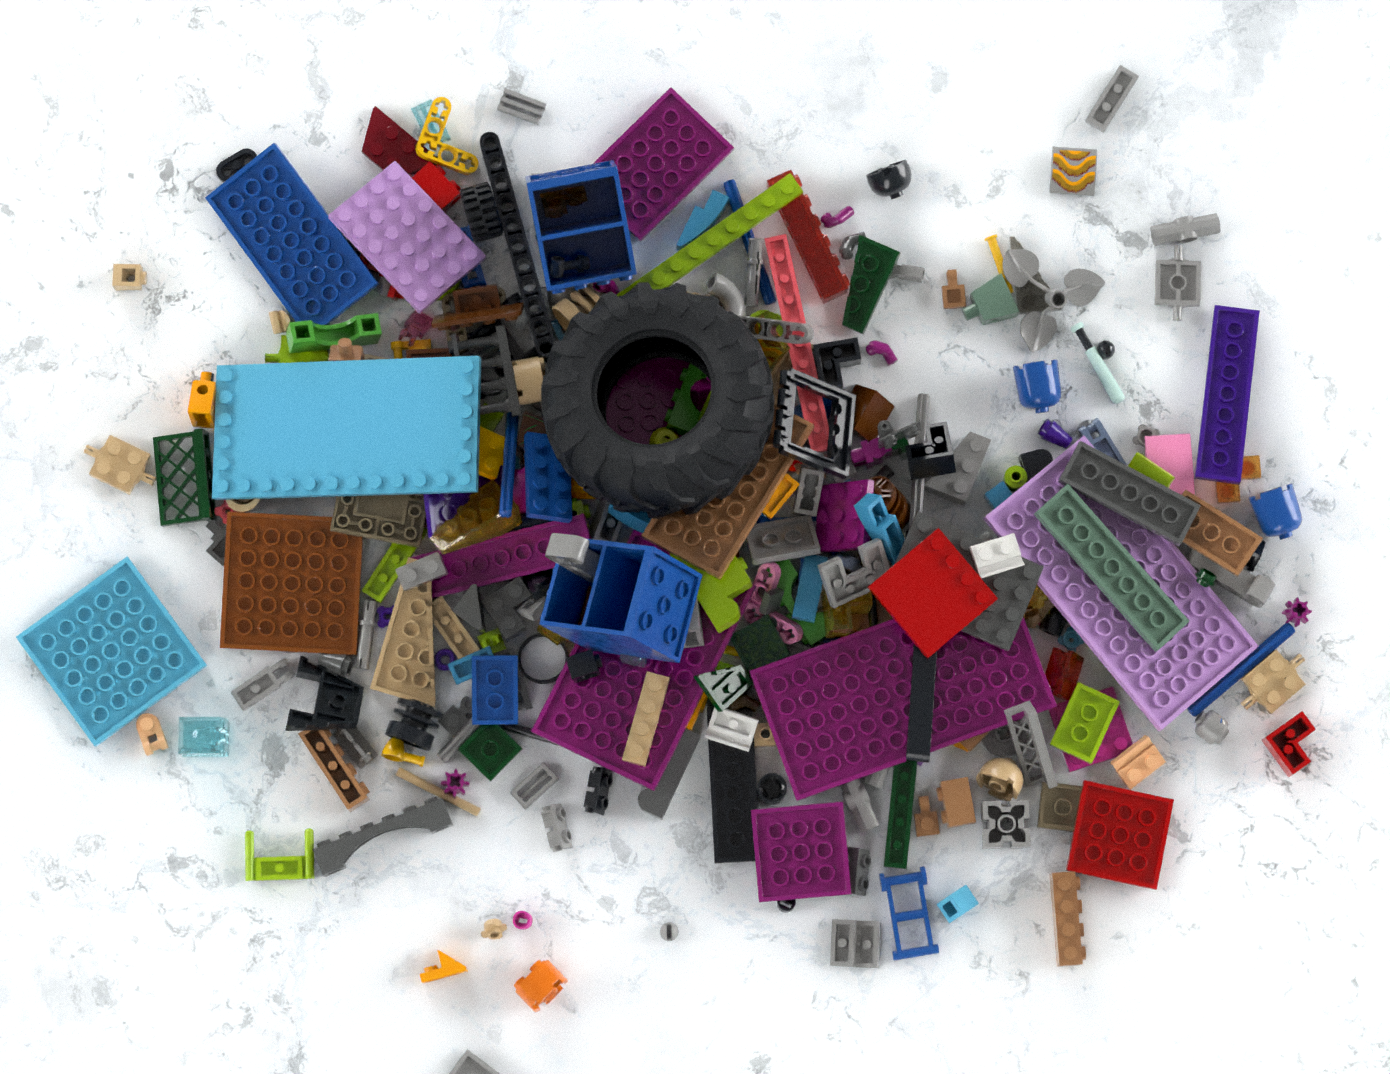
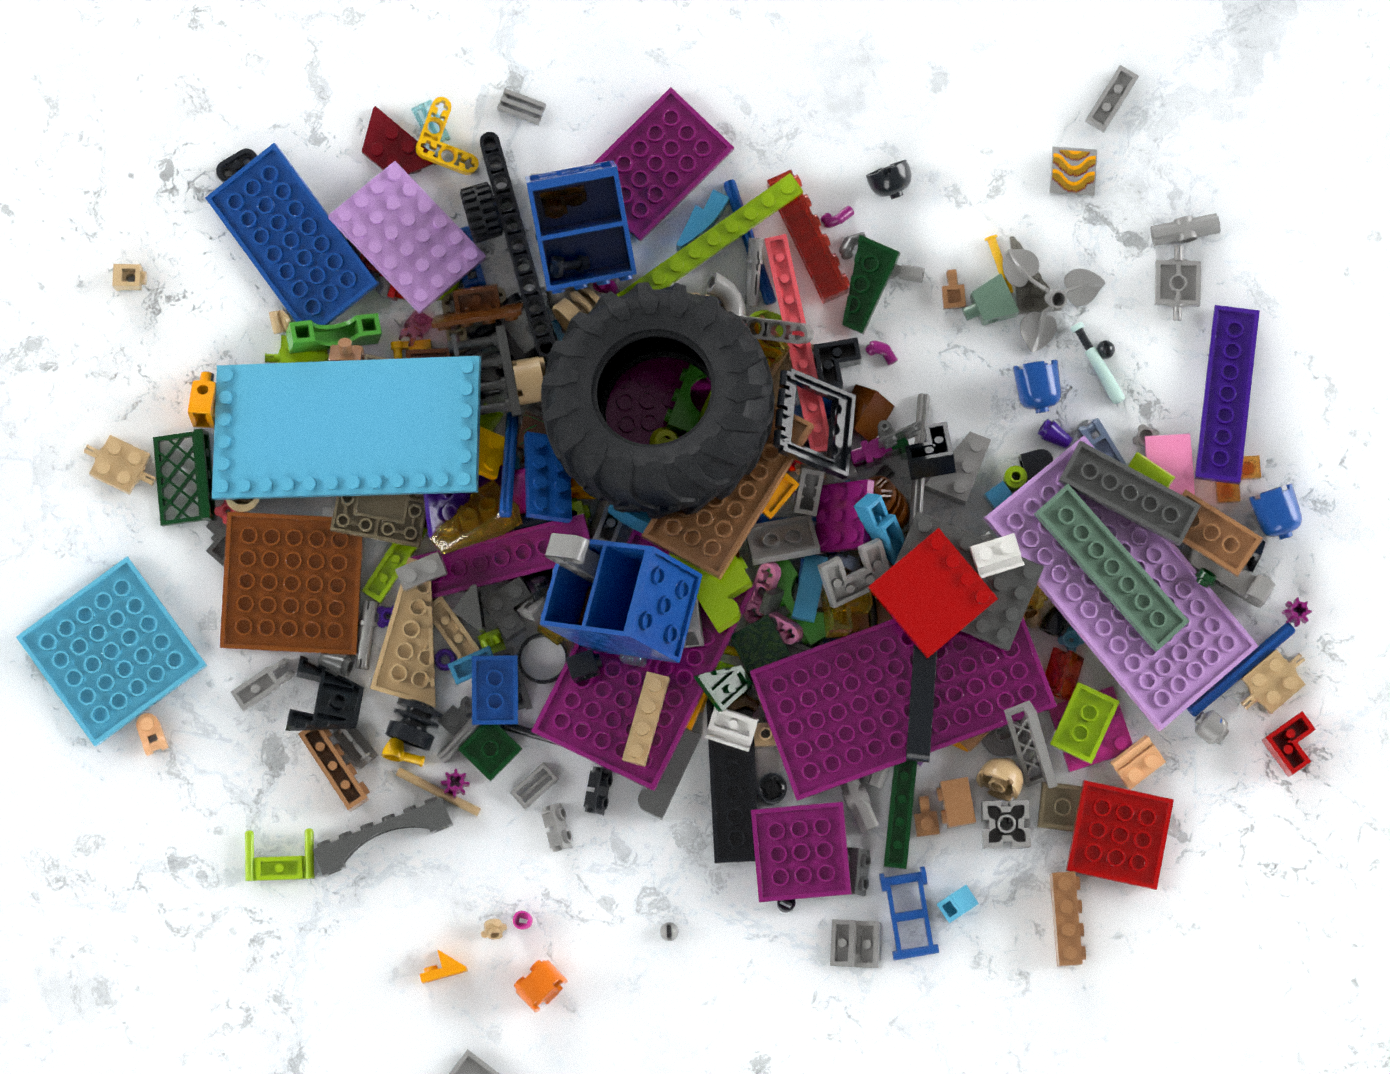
(203, 736): clear light blue piece -> none
(437, 186): red brick -> none

